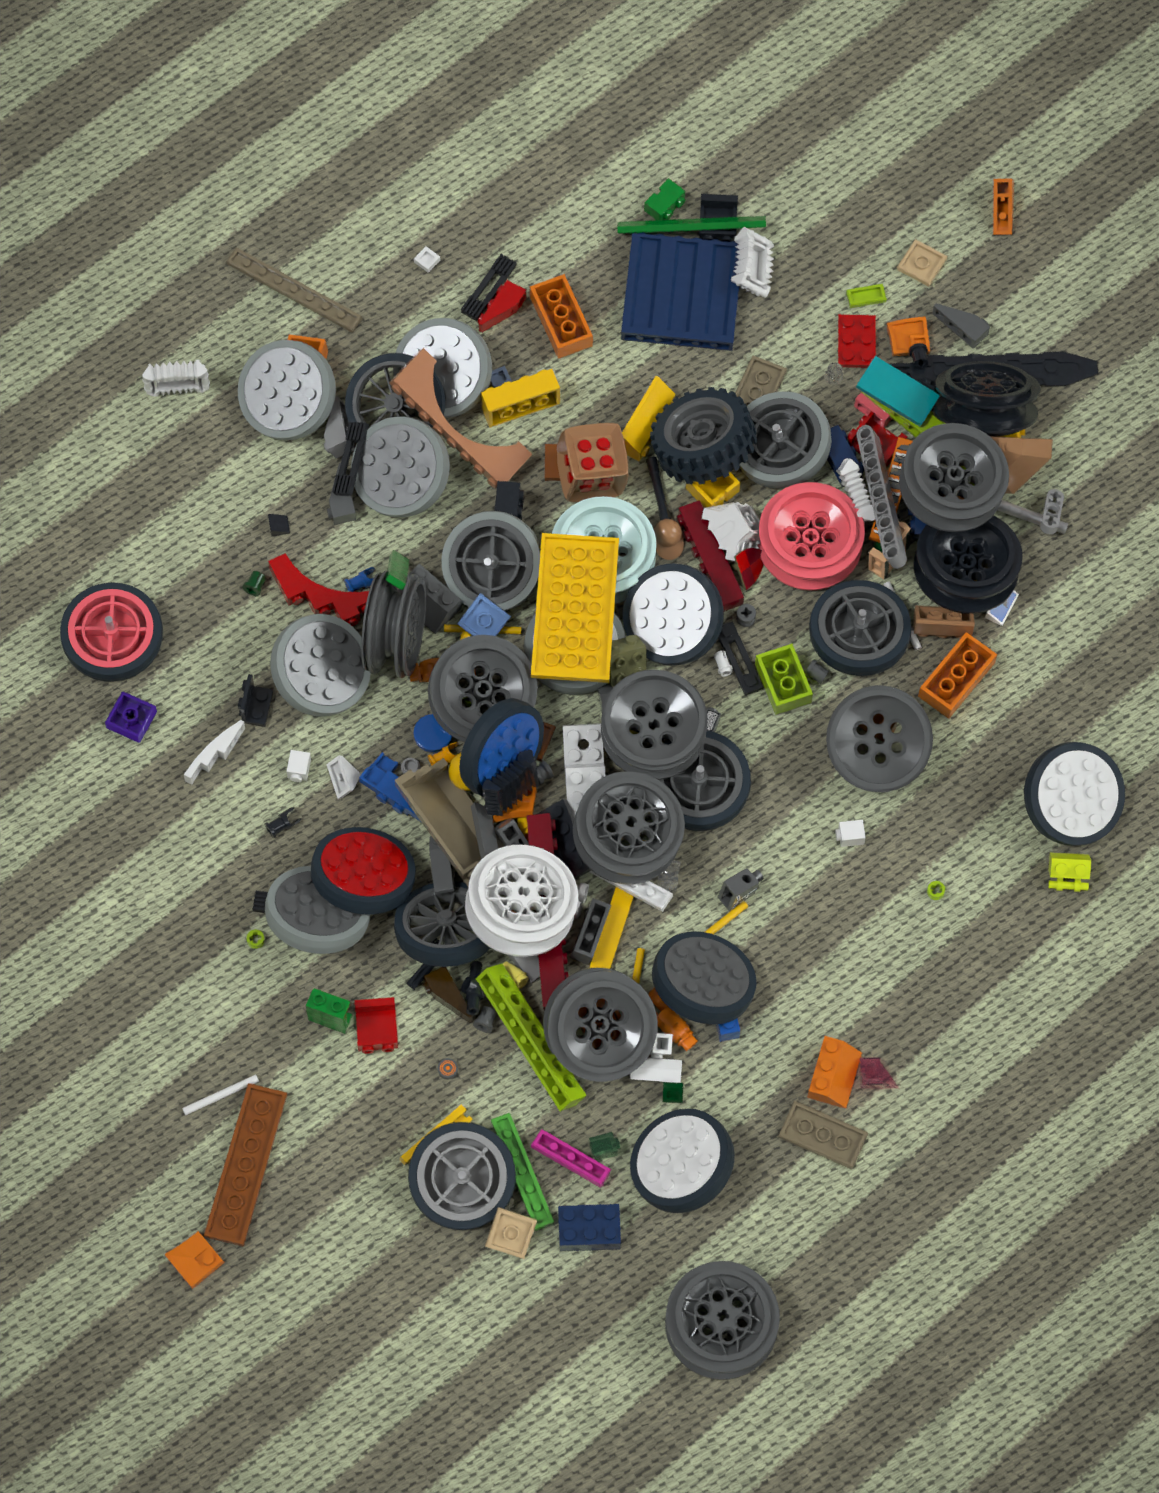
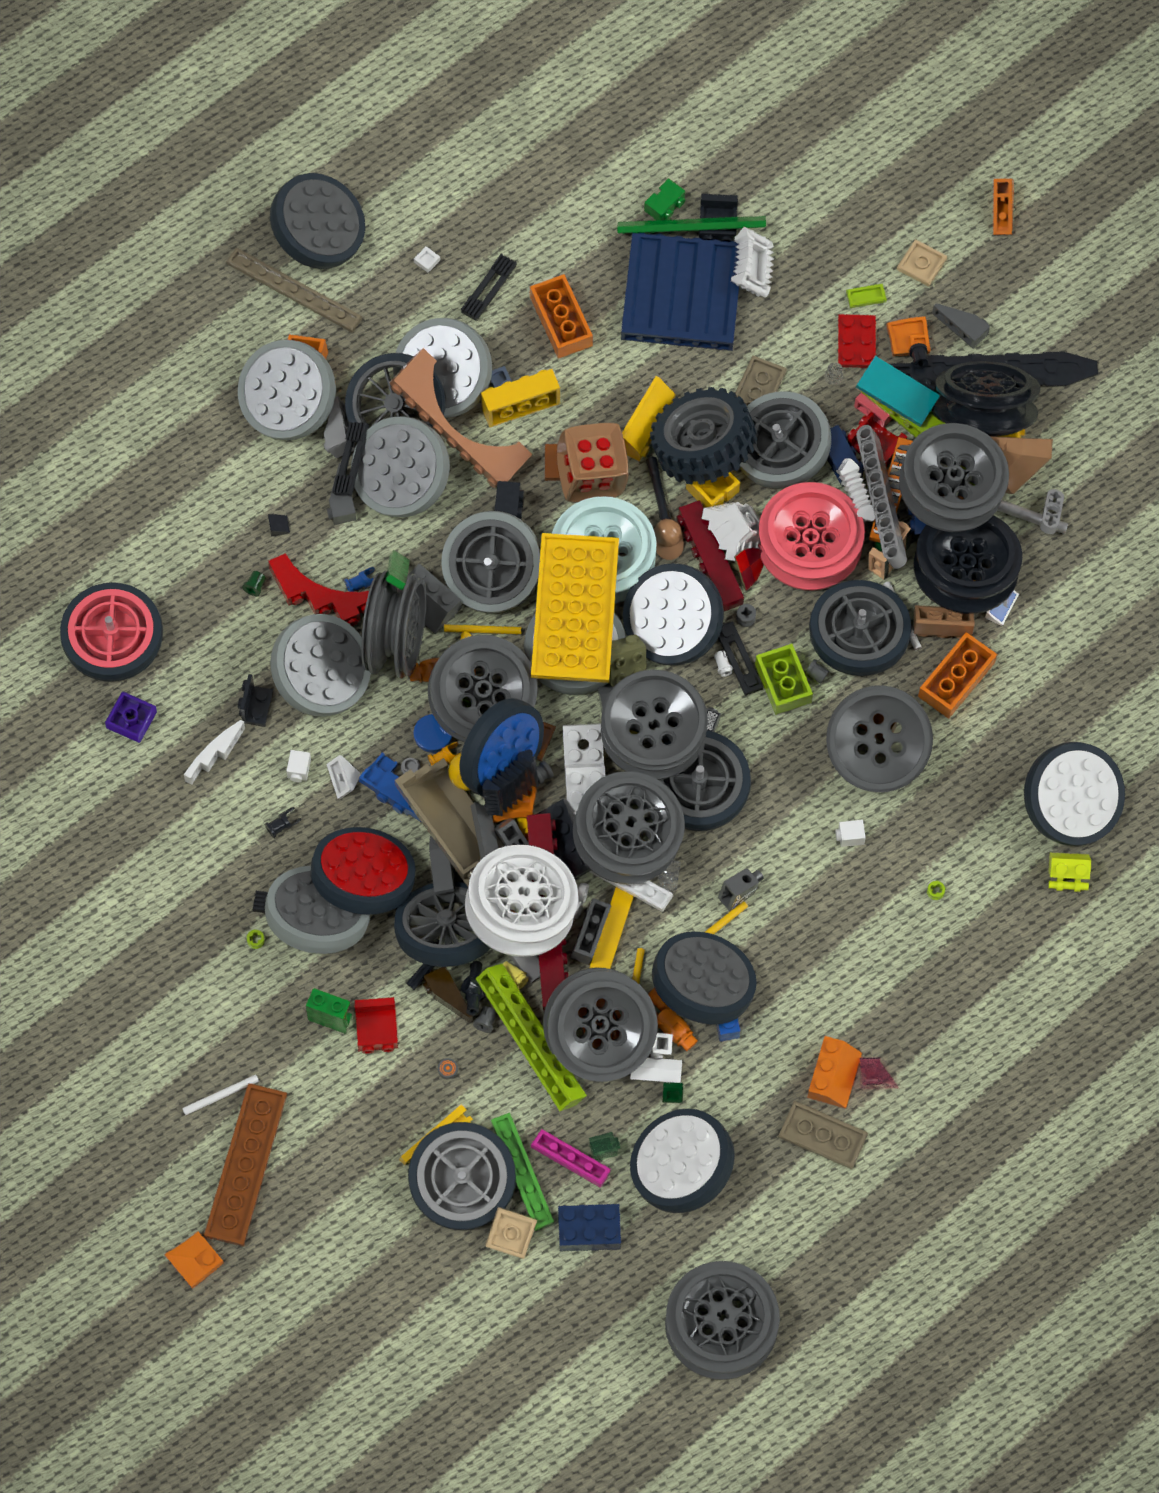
(175, 378): white piece -> none
(317, 221): none -> dark grey wheel
(484, 617): medium blue tile -> none
(506, 303): red slope -> none

